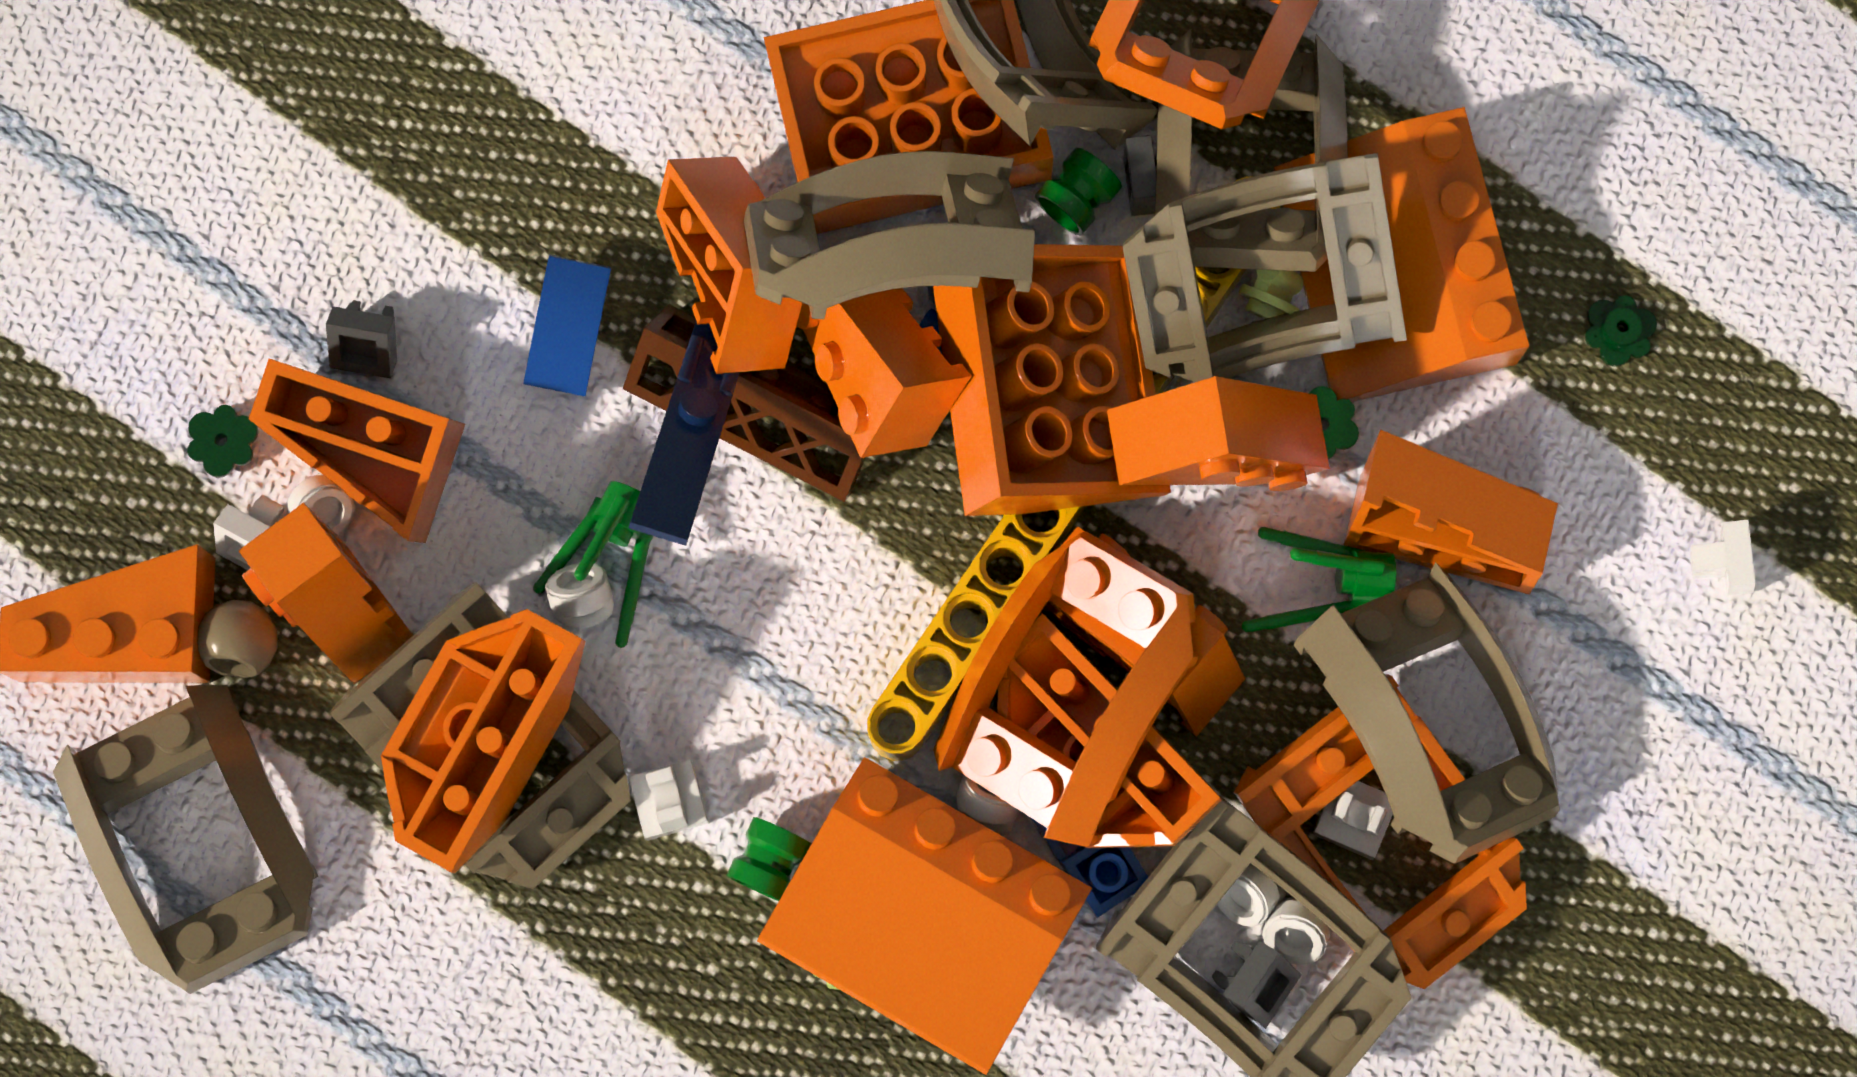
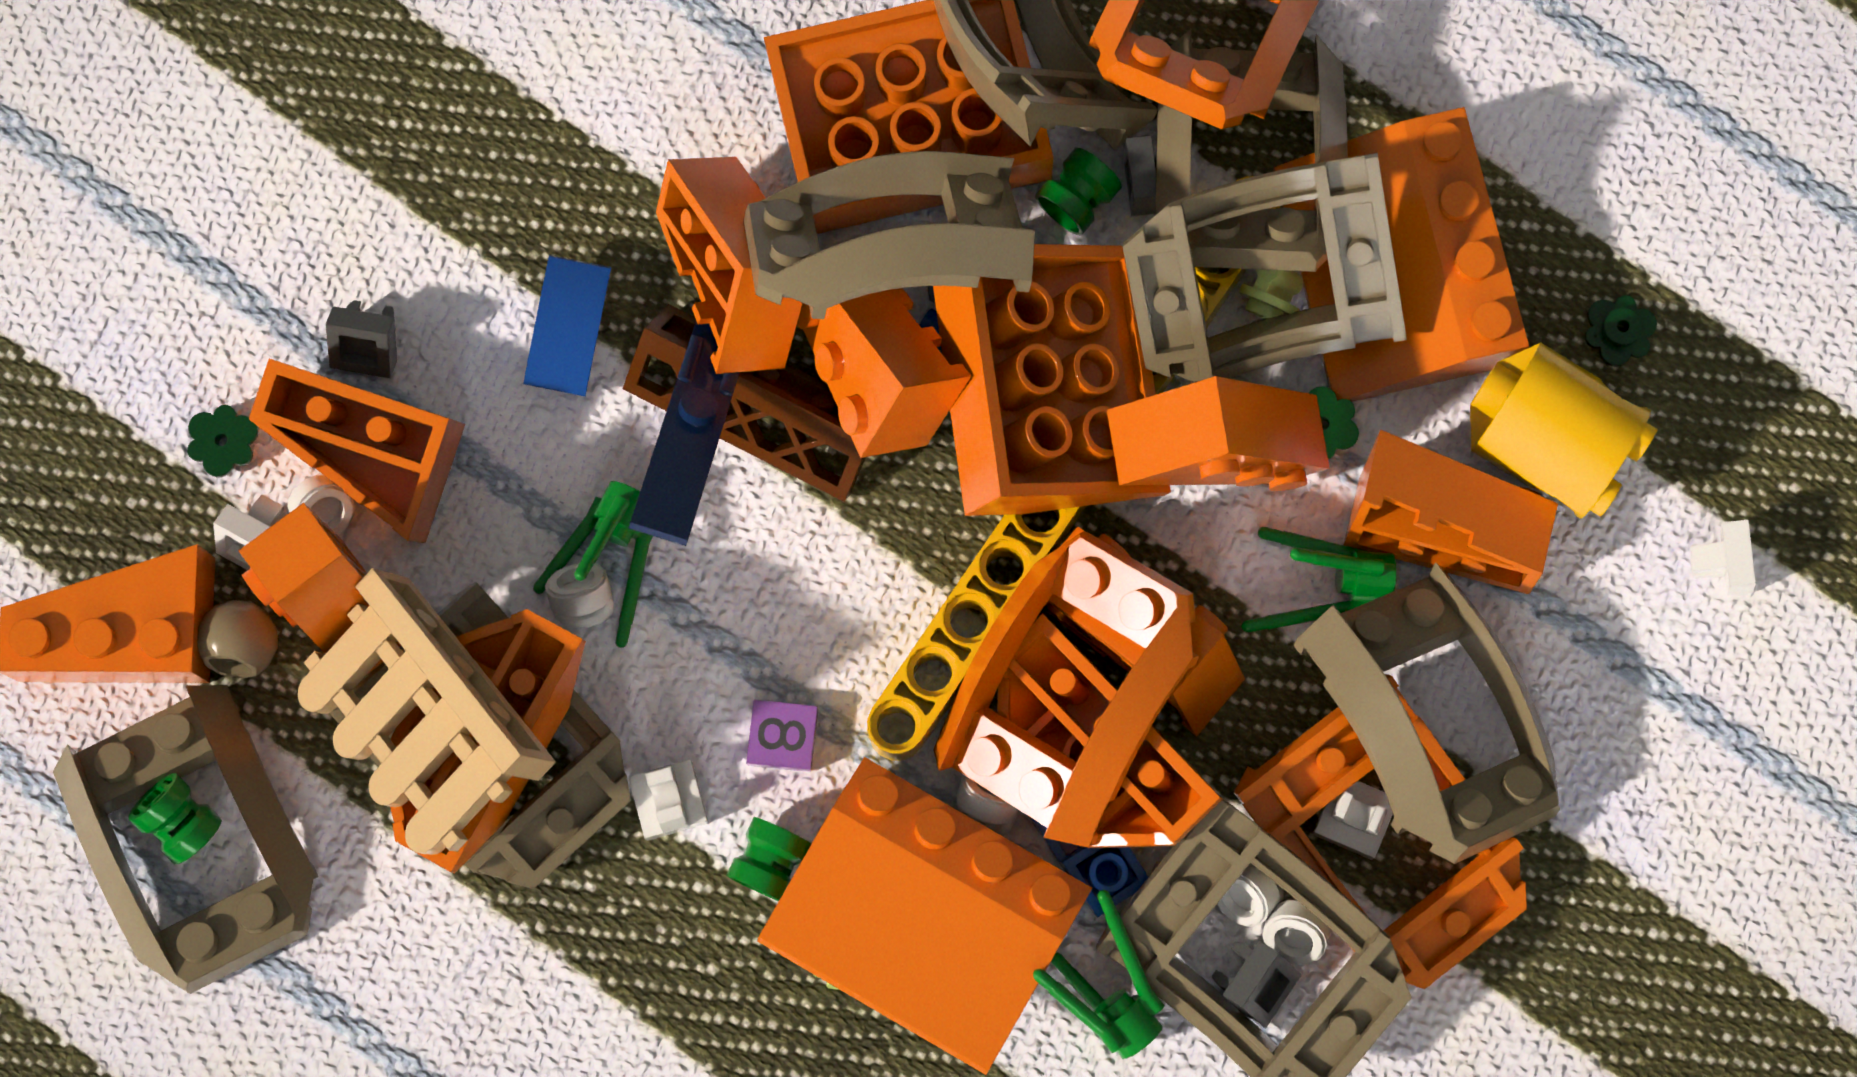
(175, 818): none -> green wheel
(467, 706): none -> tan fence
(782, 735): none -> medium lavender tile
(1121, 1020): none -> green plant
(1557, 428): none -> yellow cylinder

